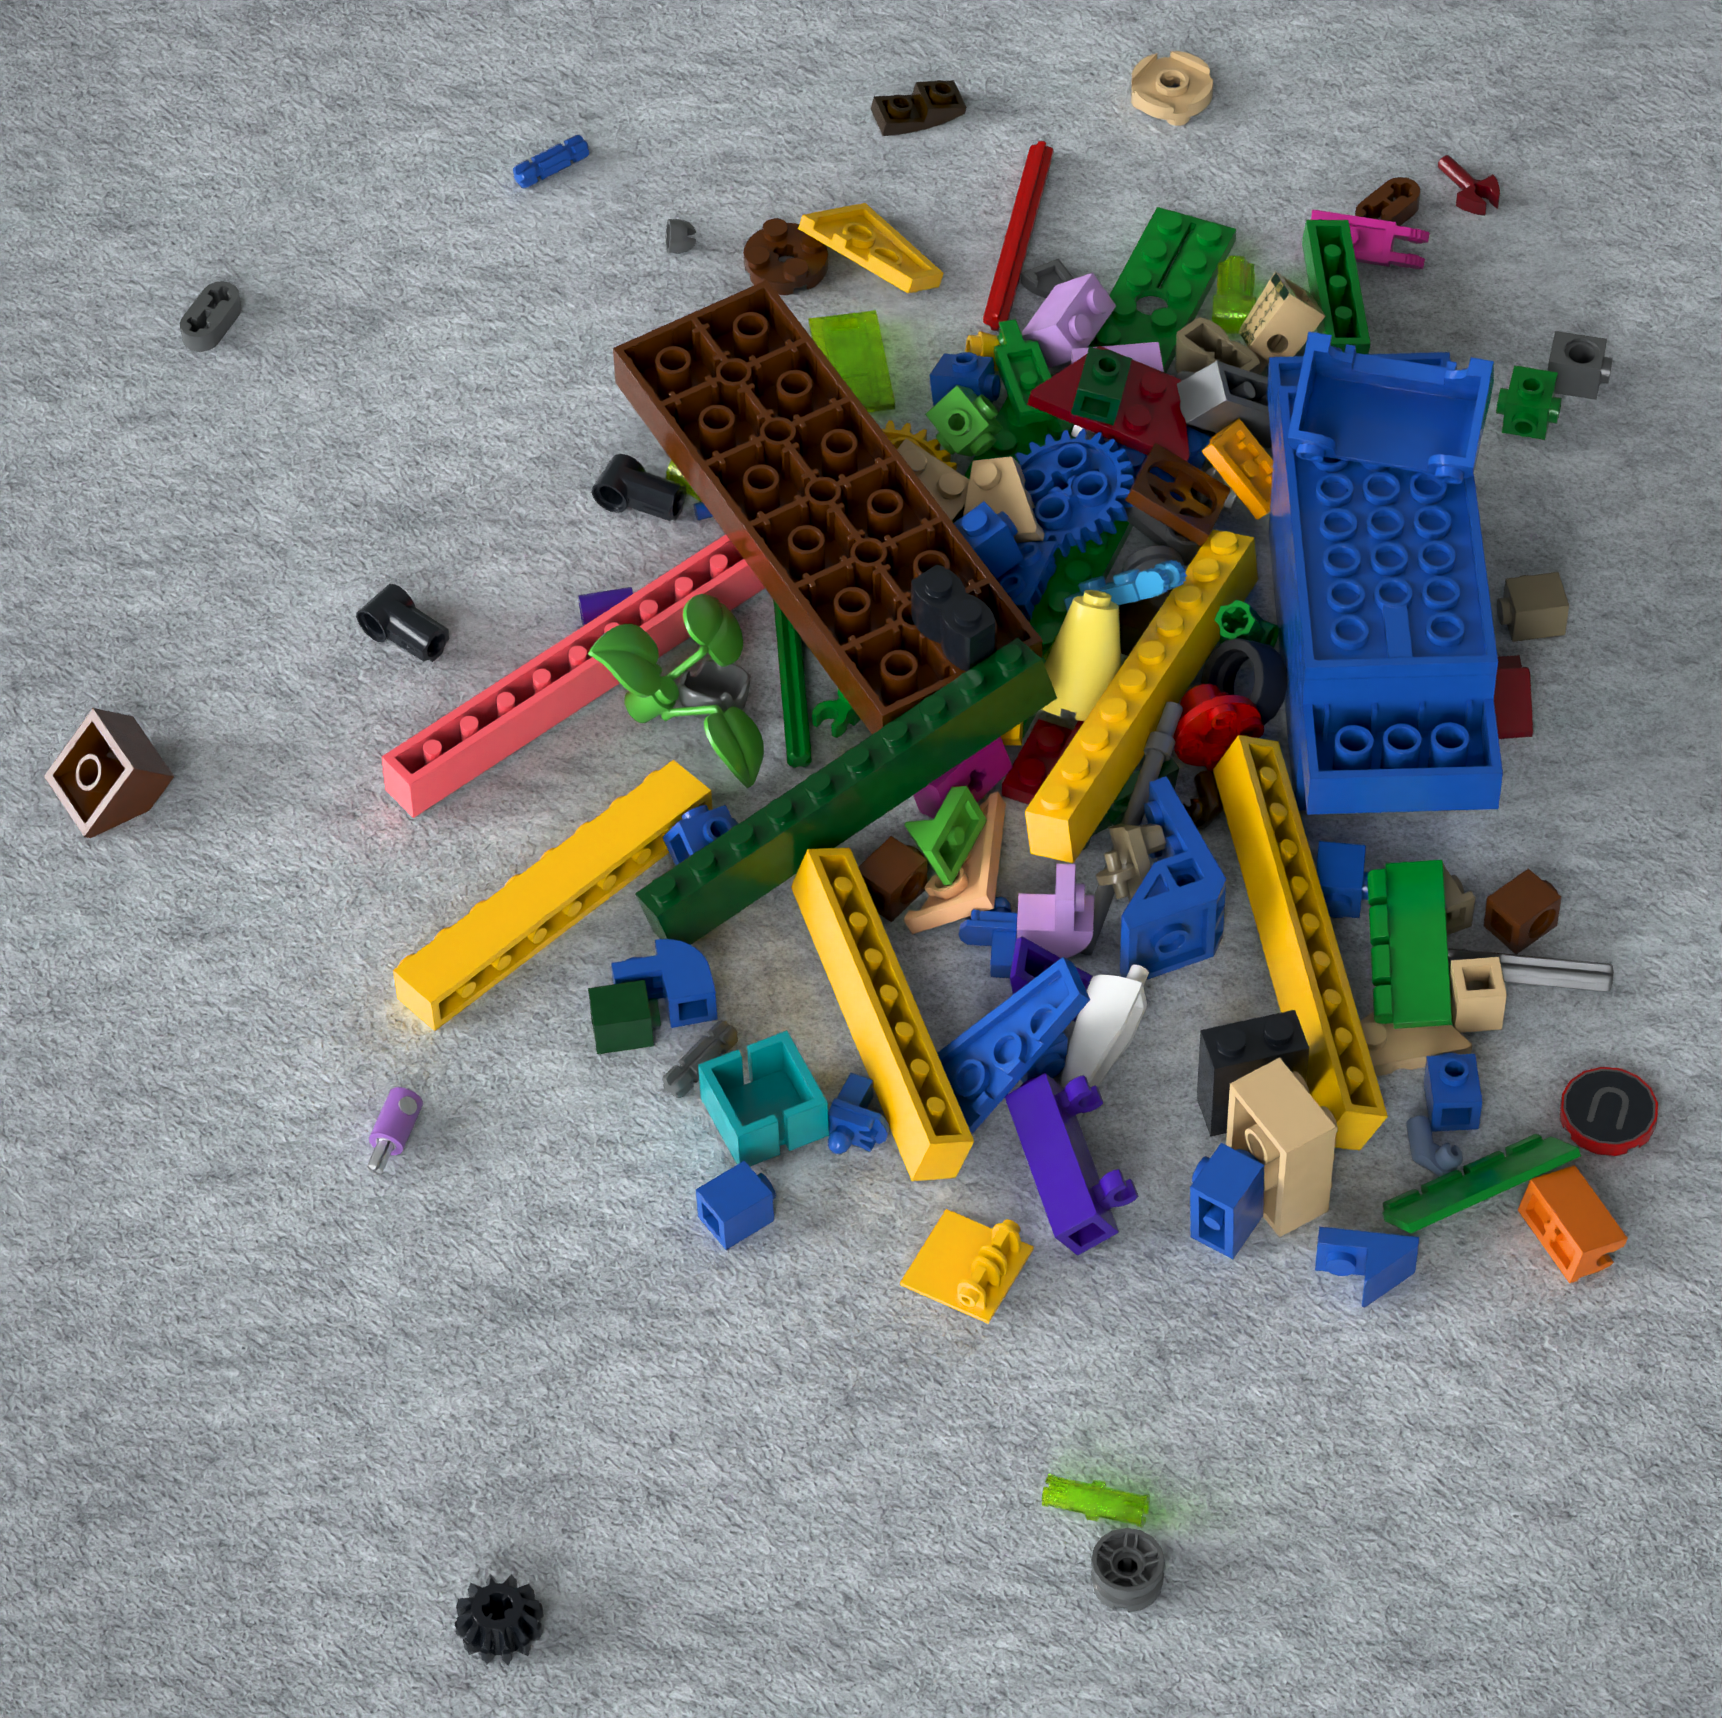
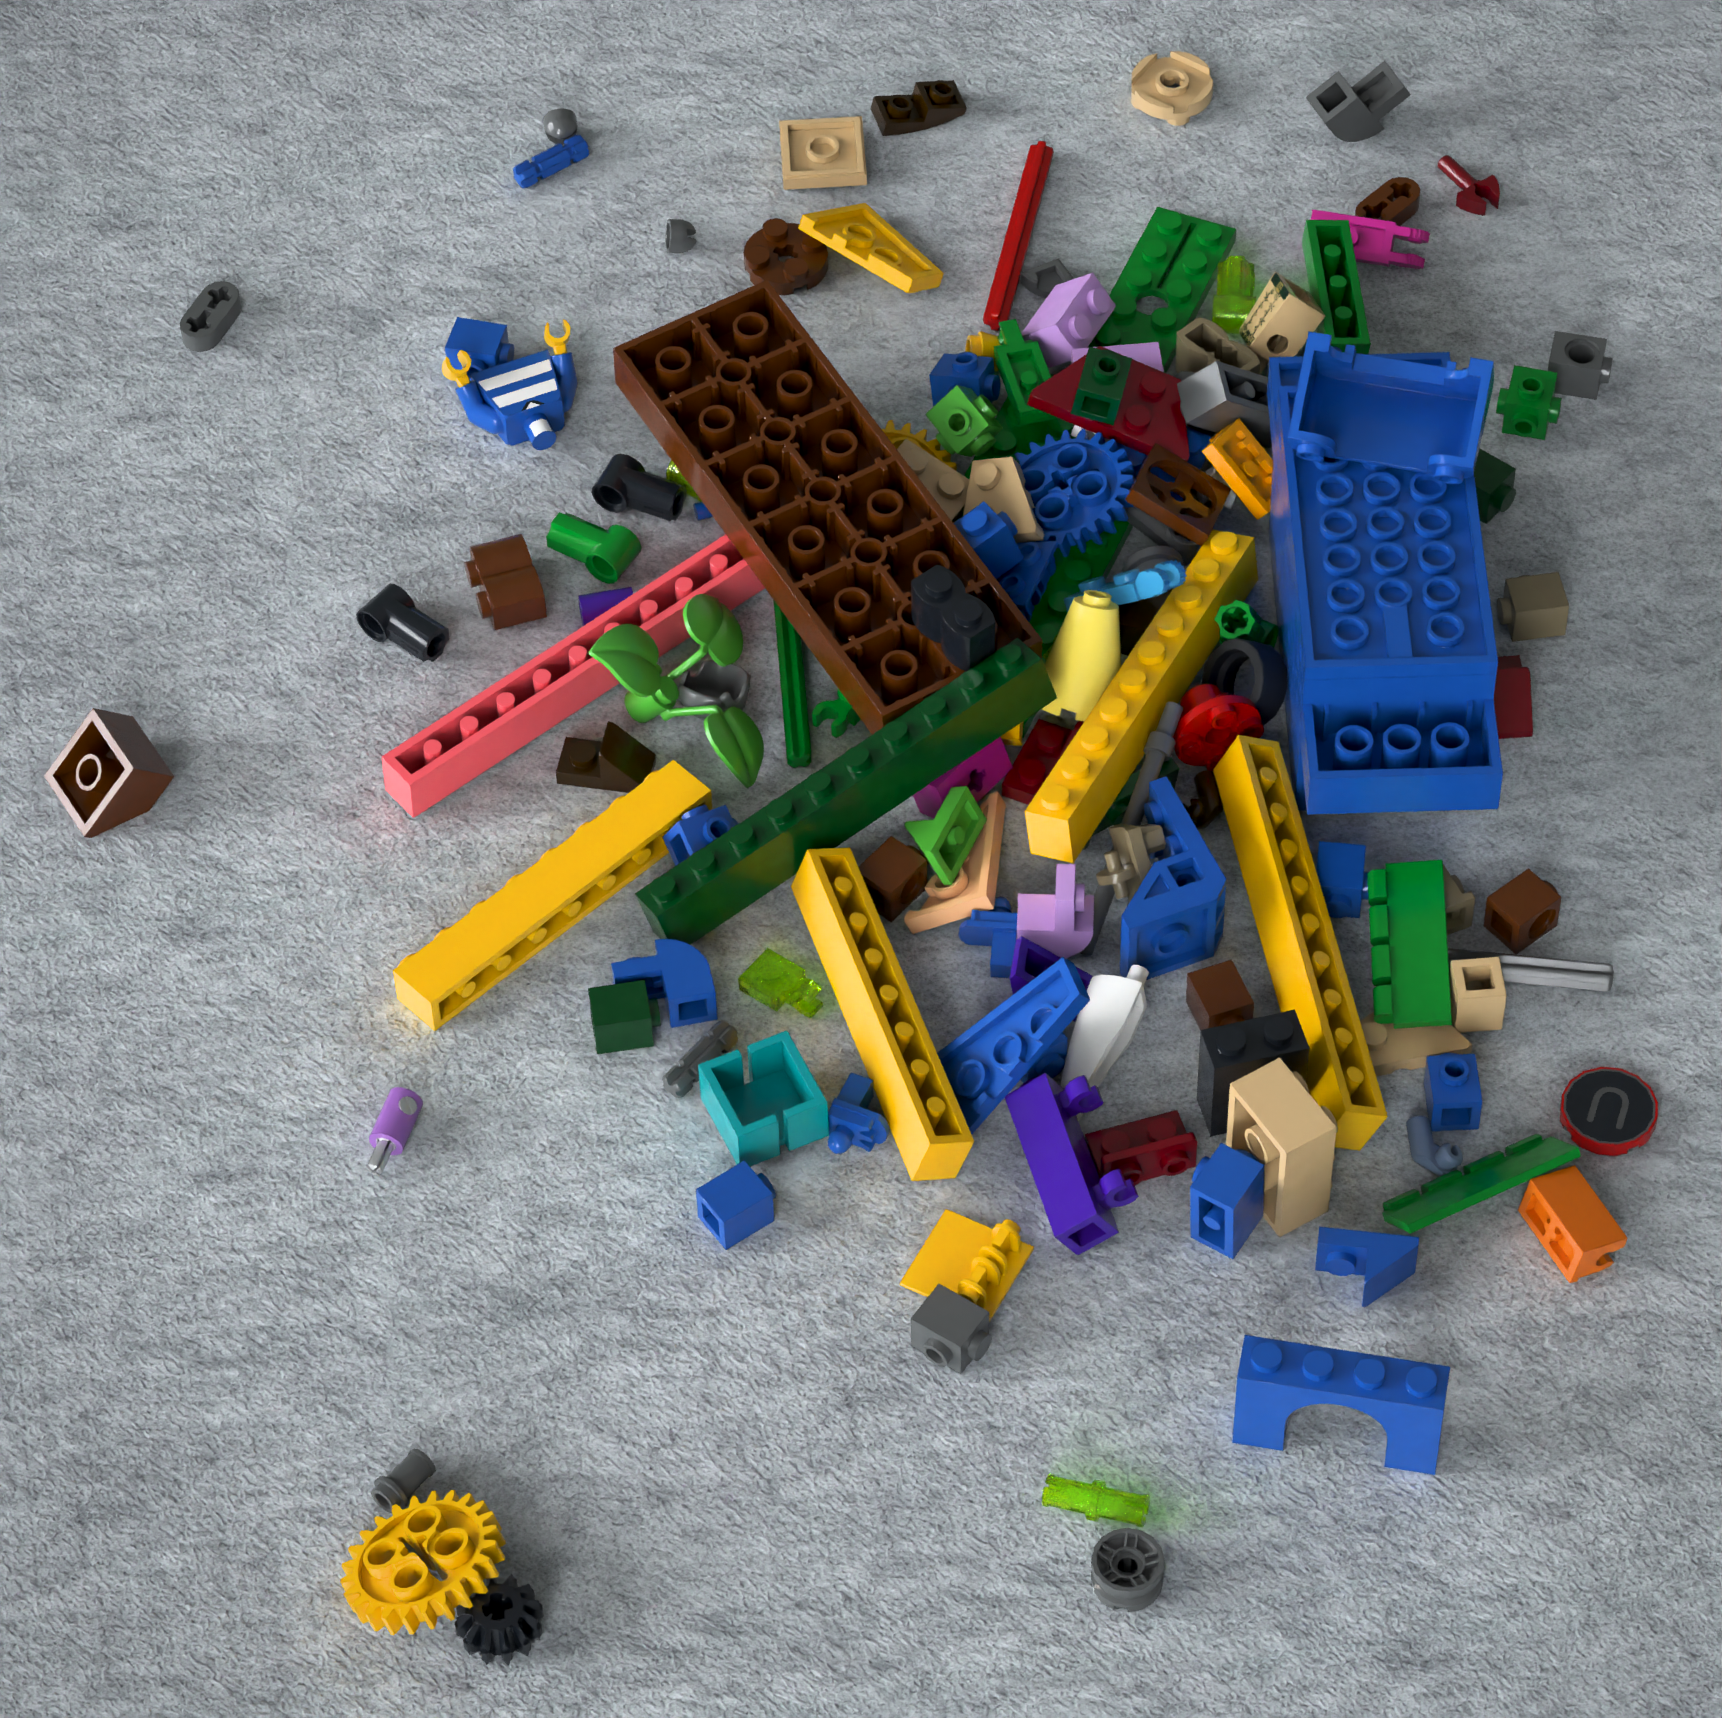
(396, 1586): none -> yellow gear
(403, 1480): none -> dark grey pin
(482, 340): none -> blue brick
(506, 582): none -> reddish brown brick
(522, 396): none -> blue torso
(560, 125): none -> dark grey hinge
(602, 550): none -> green piece
(610, 764): none -> dark brown slope
(778, 980): none -> clear neon green plate
(822, 153): none -> tan plate
(857, 353): clear neon green piece -> none
(950, 1329): none -> dark grey brick
(1144, 1148): none -> dark red bracket
(1218, 996): none -> reddish brown brick
(1356, 110): none -> dark grey brick
(1396, 1392): none -> blue arch
(1493, 485): none -> dark green brick

